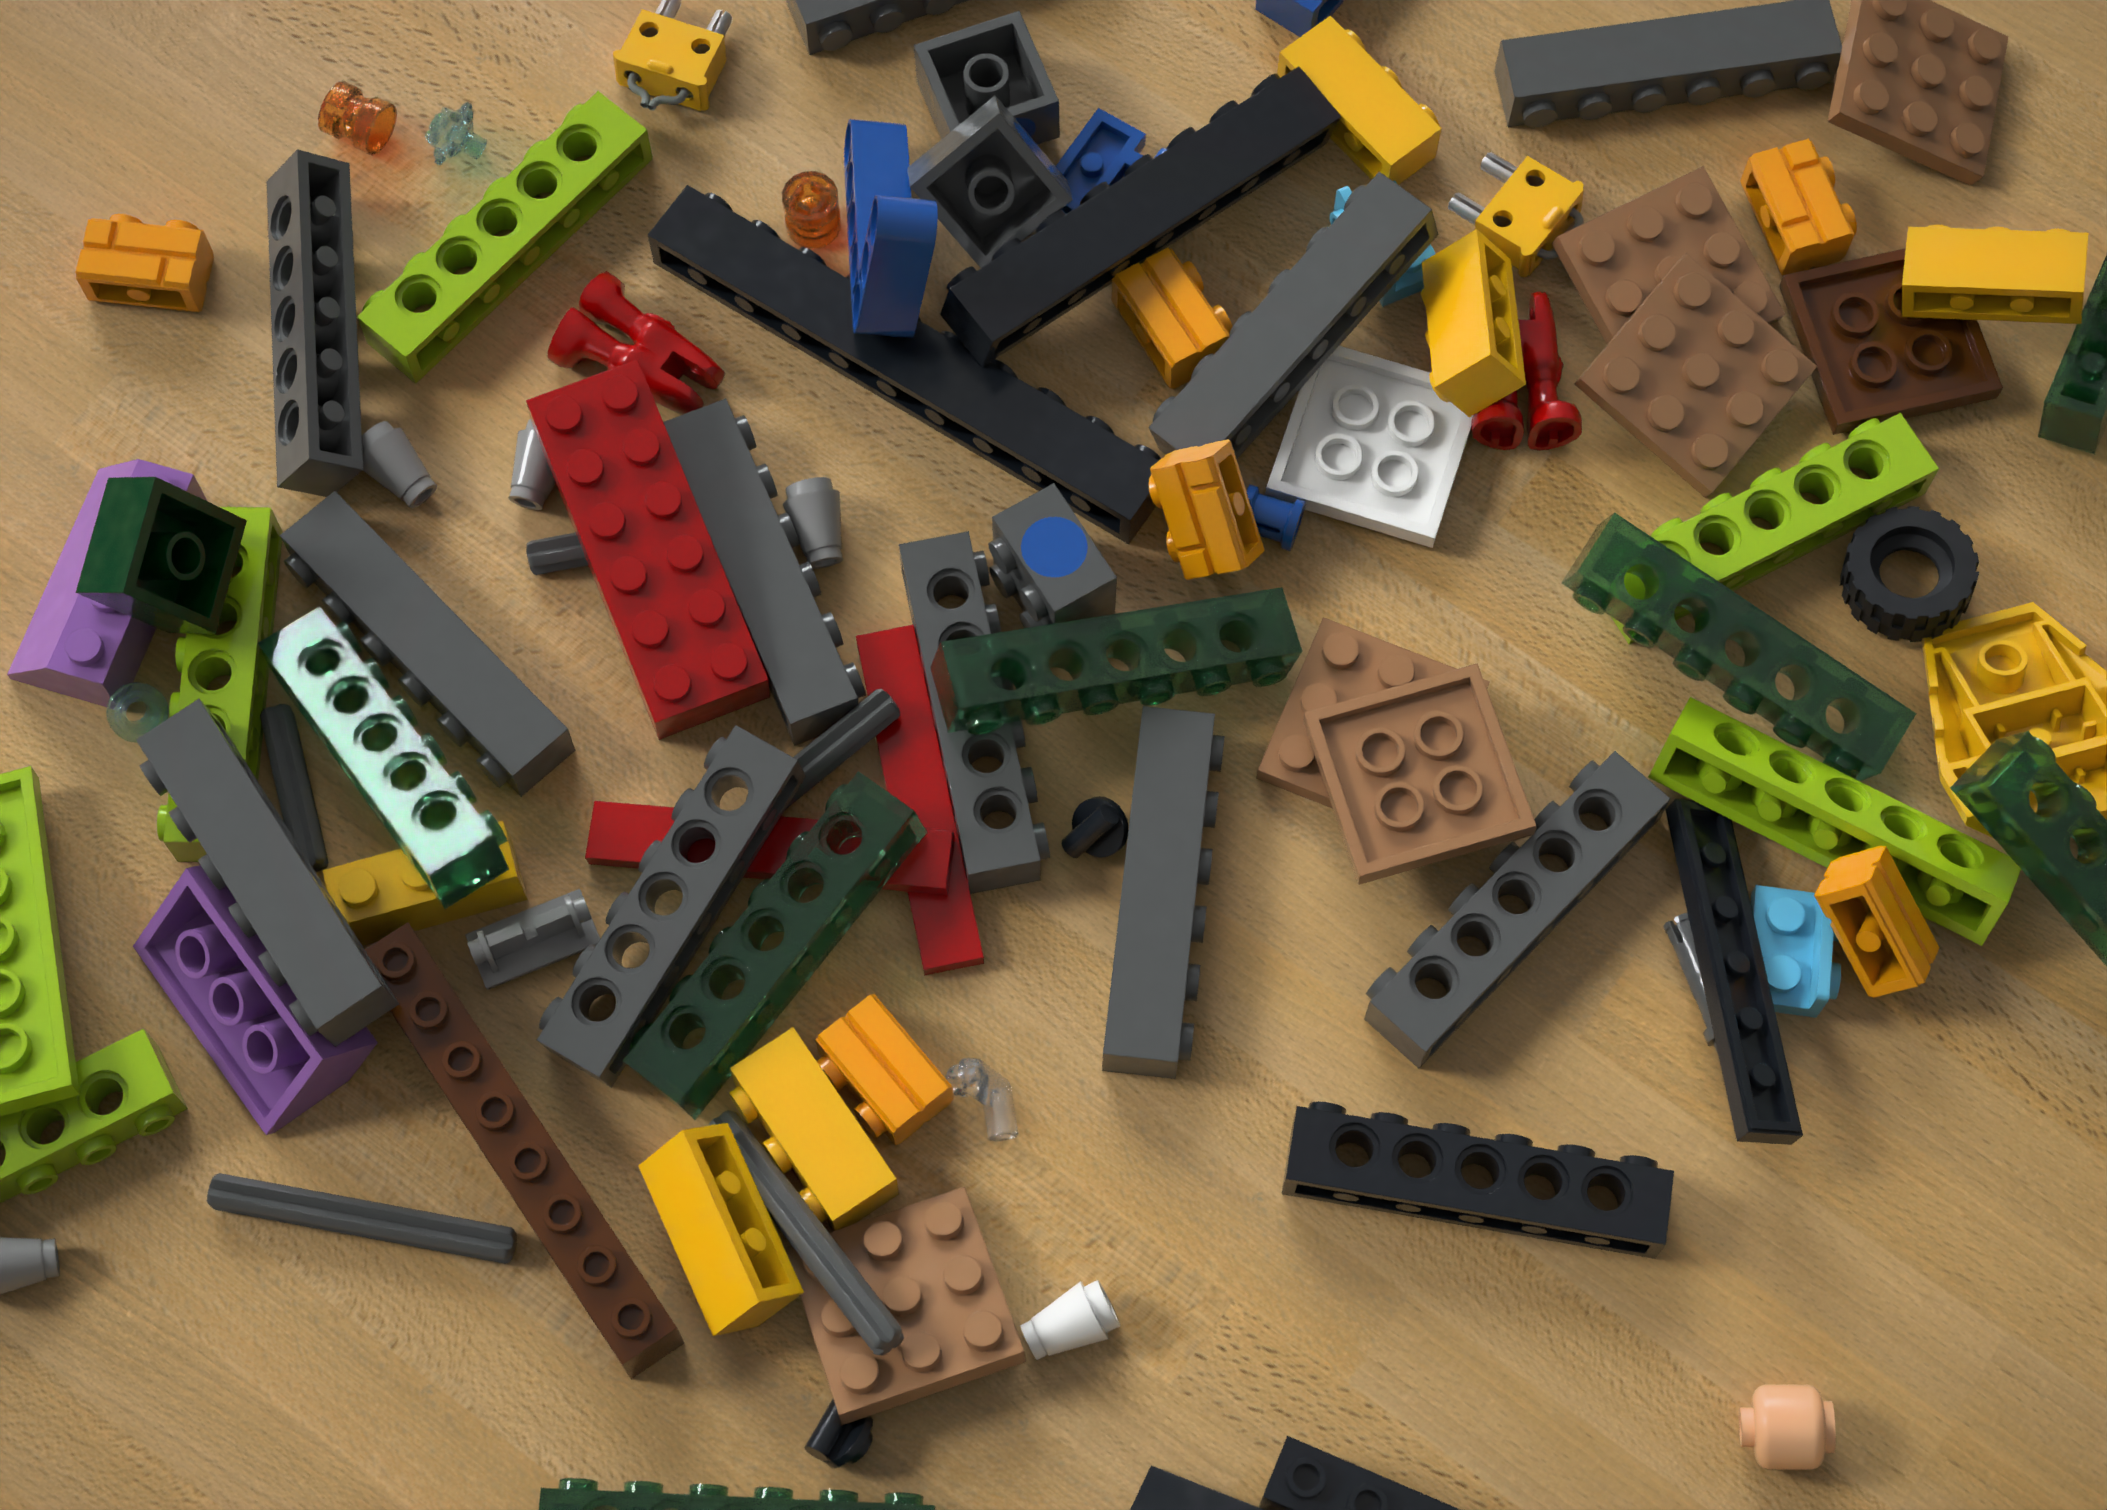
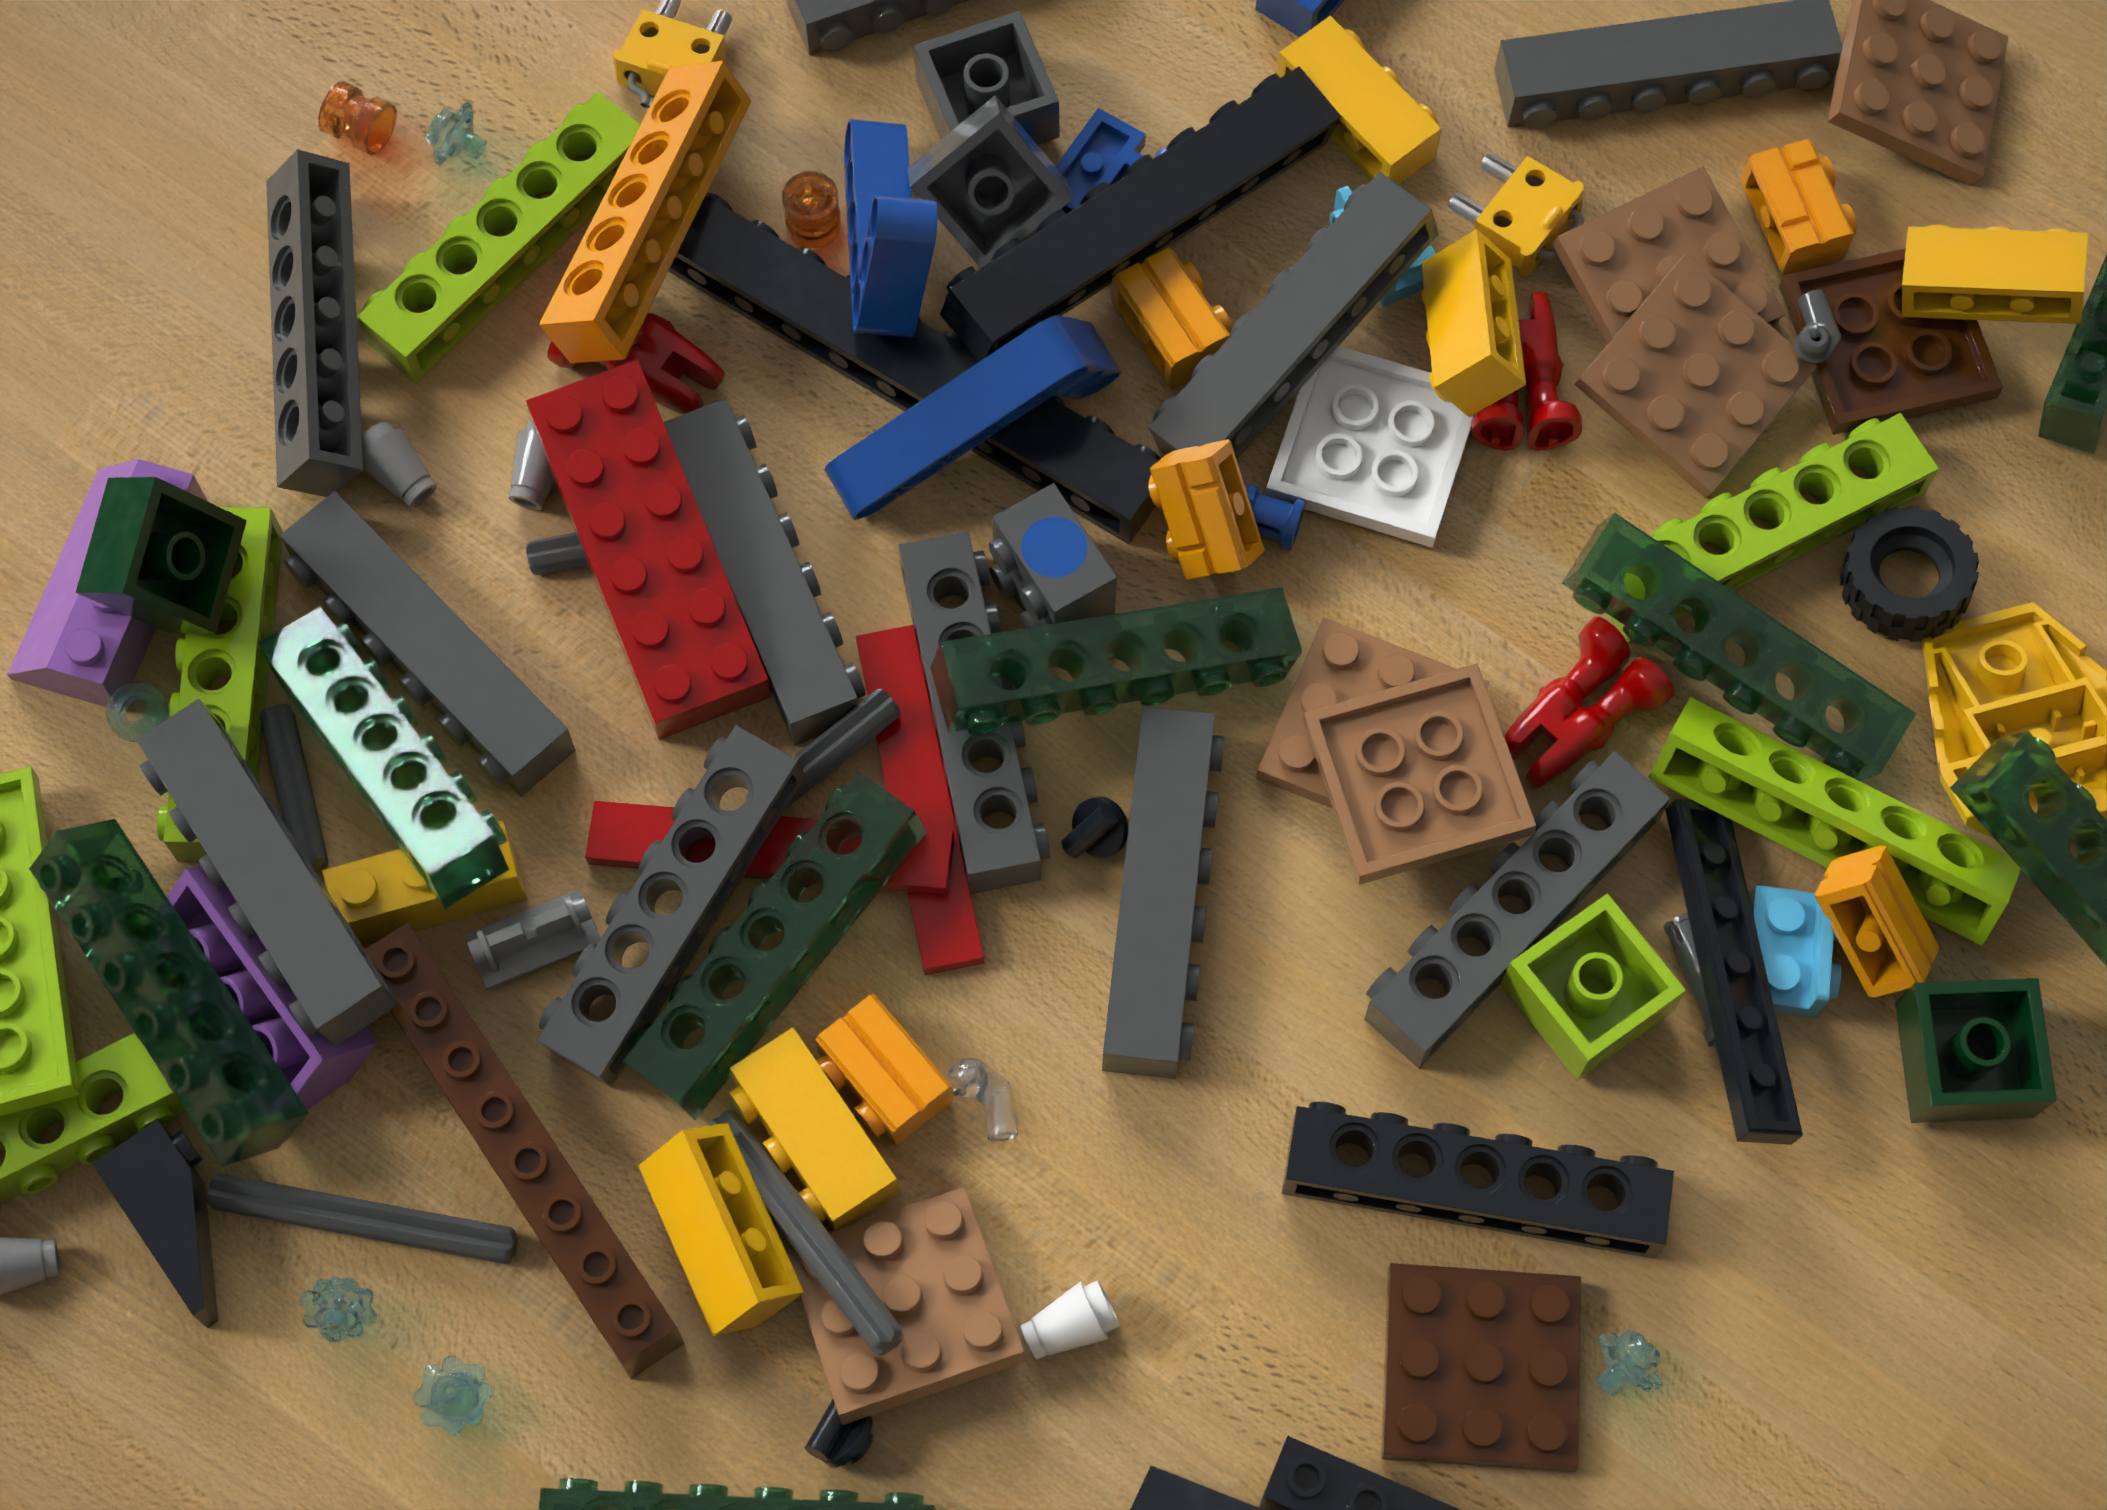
(145, 263): light orange brick -> none
(168, 991): none -> clear green brick
(168, 1207): none -> black slope
(338, 1308): none -> clear light blue plant
(452, 1395): none -> clear light blue plant
(645, 213): none -> light orange brick
(816, 519): light grey cone -> none
(1045, 361): none -> blue beam
(1482, 1367): none -> reddish brown plate
(1580, 729): none -> red piece
(1592, 986): none -> lime brick
(1629, 1362): none -> clear light blue plant
(1788, 1427): light nougat head -> none
(1821, 331): none -> dark grey arm
(1975, 1050): none -> dark green brick

